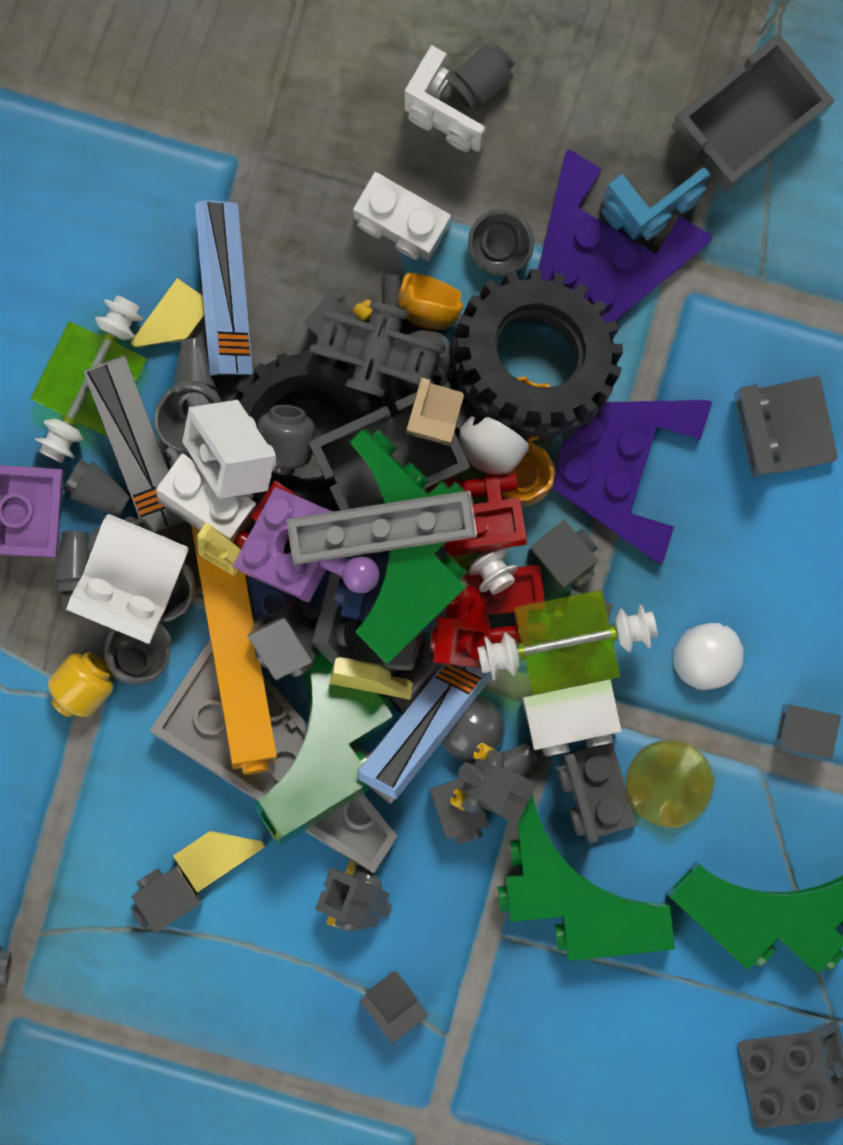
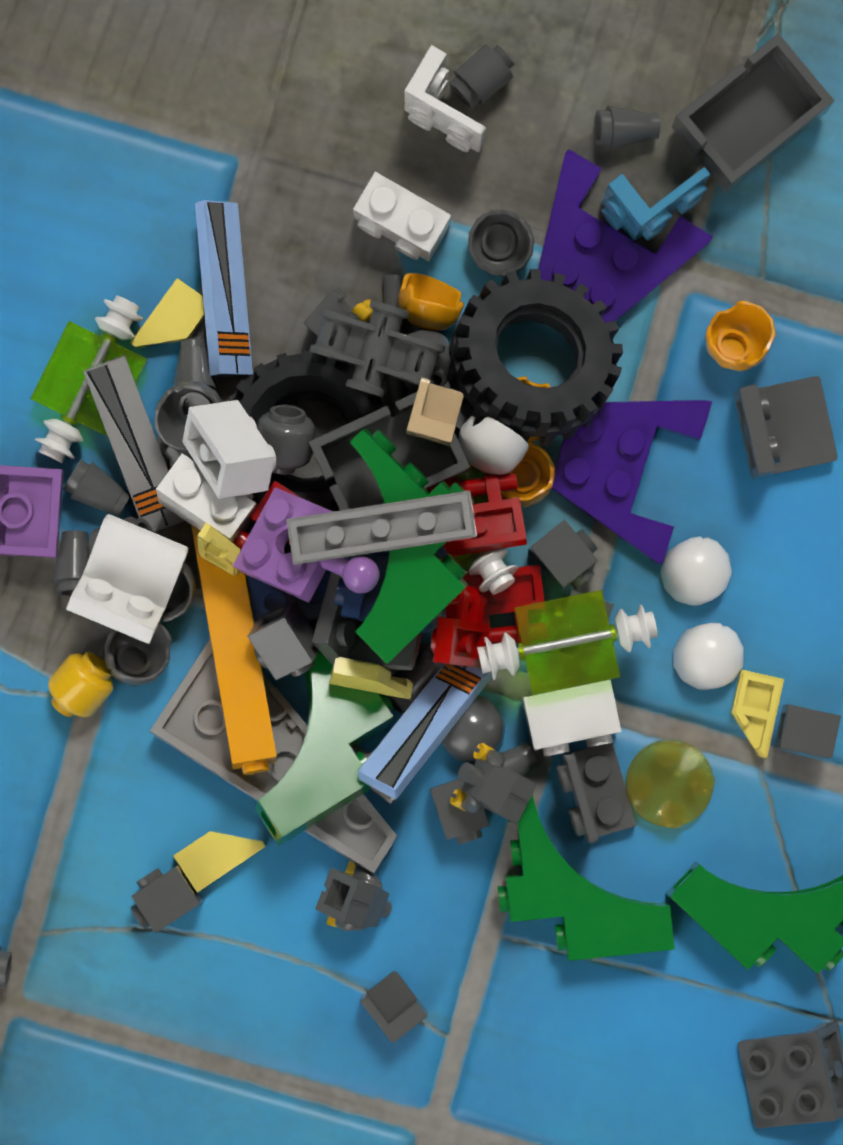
(623, 126): none -> dark grey cone
(696, 571): none -> white hair
(740, 336): none -> light orange hair
(756, 708): none -> light yellow tile

